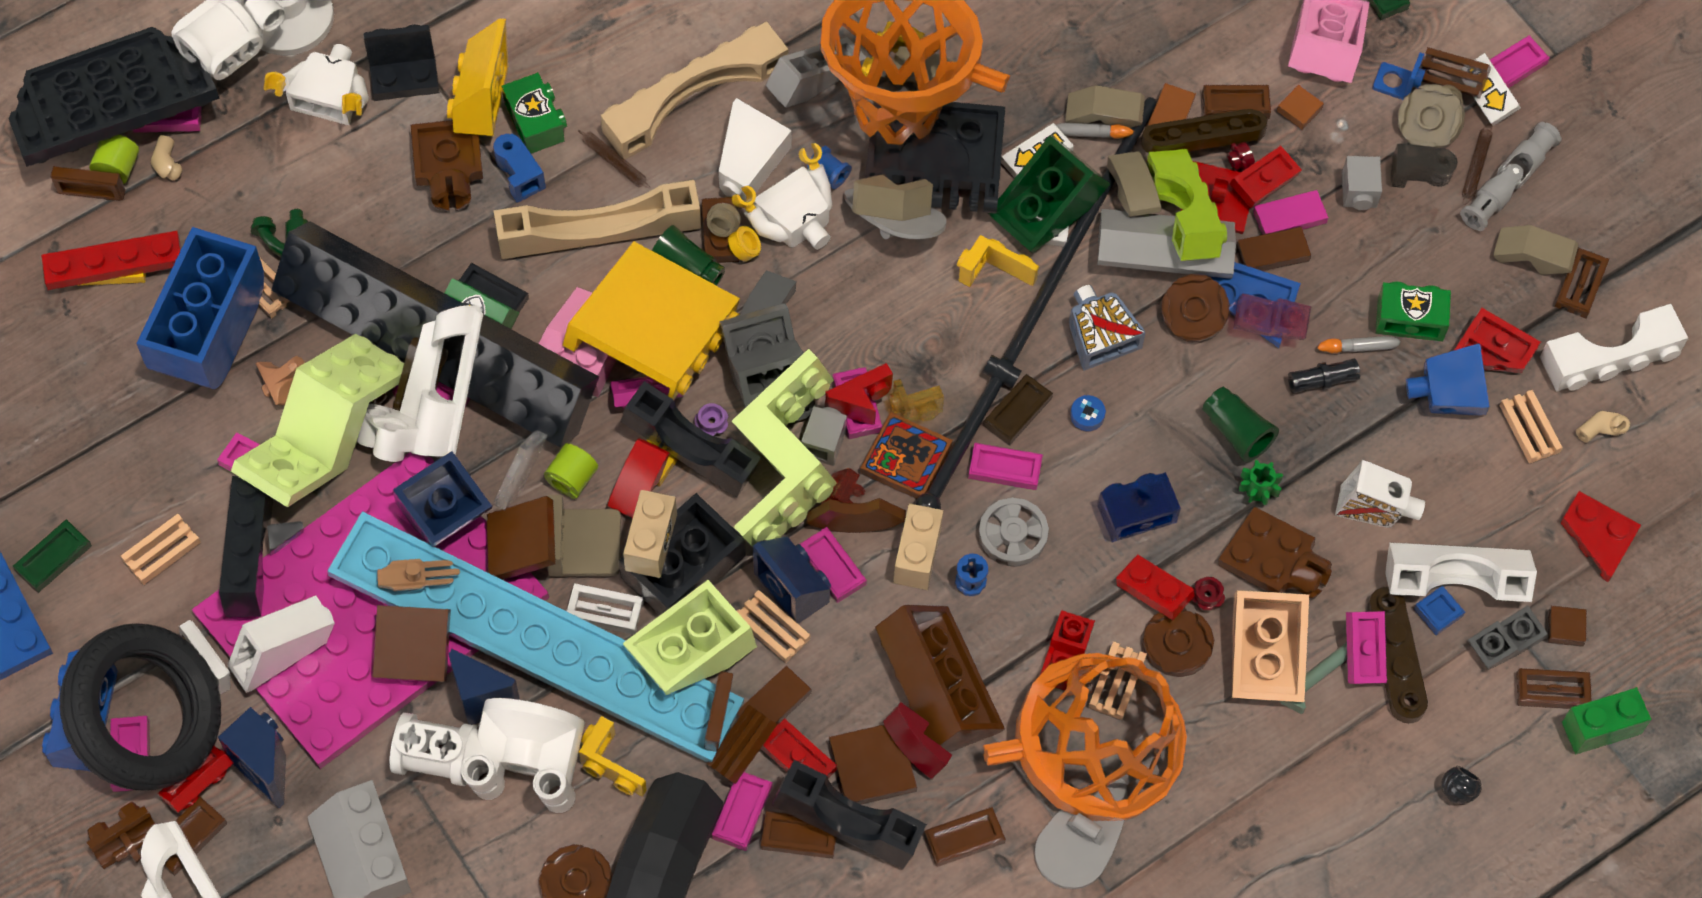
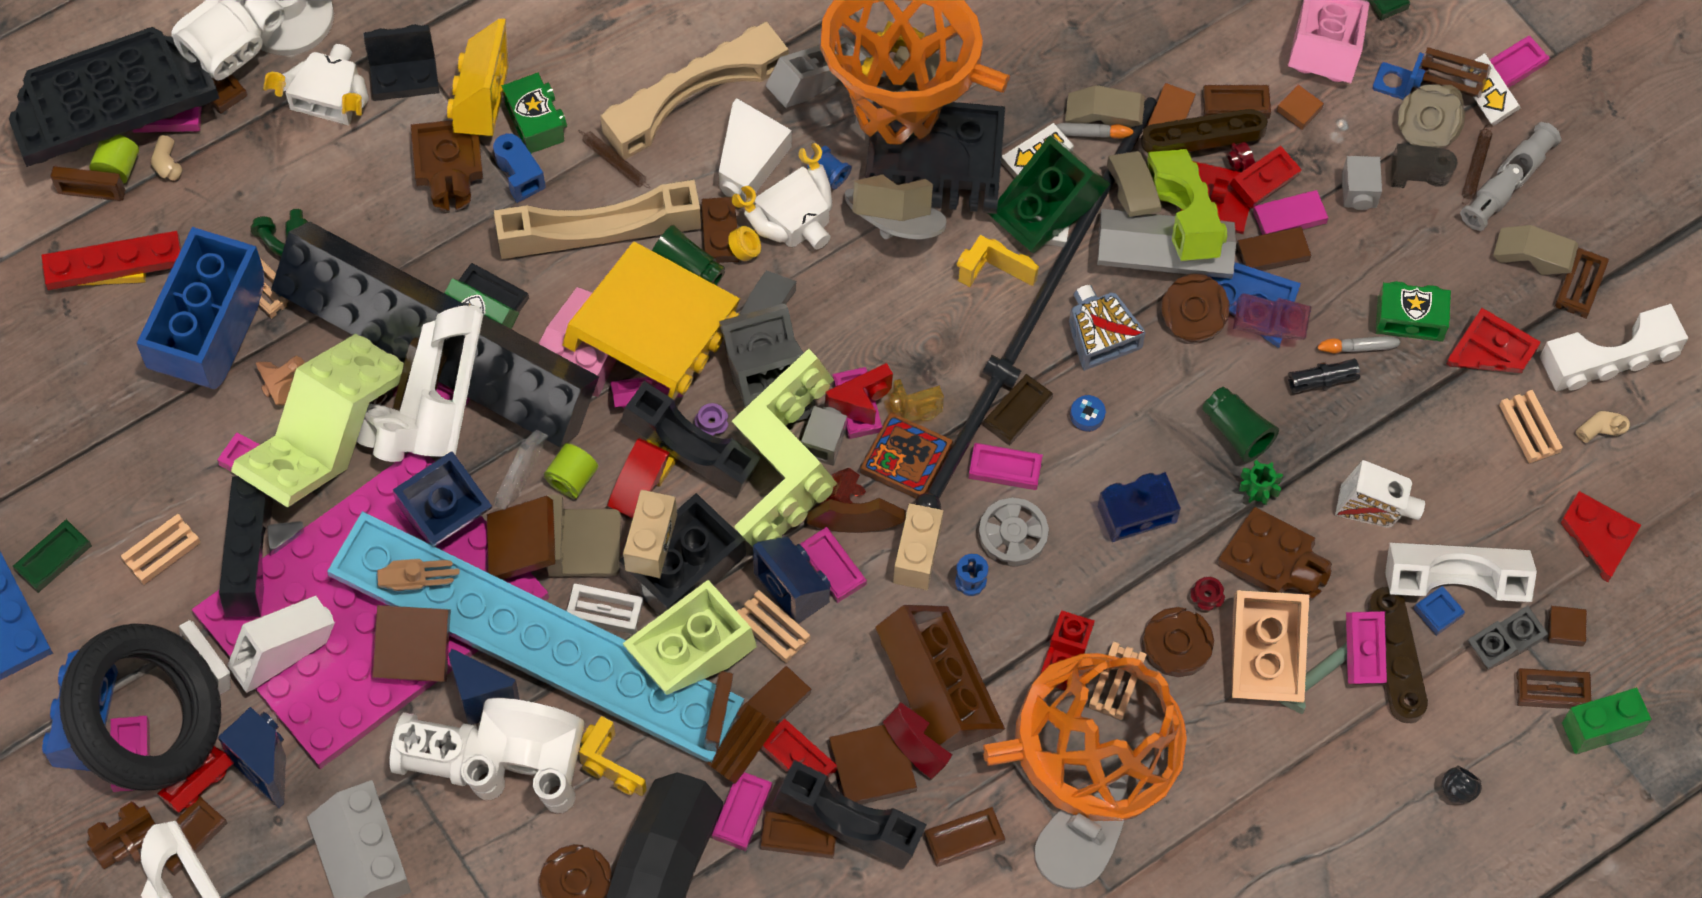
(229, 92): none -> reddish brown tile
(723, 219): dark tan plate -> none
(1155, 587): red plate -> none
(1453, 383): blue torso -> none

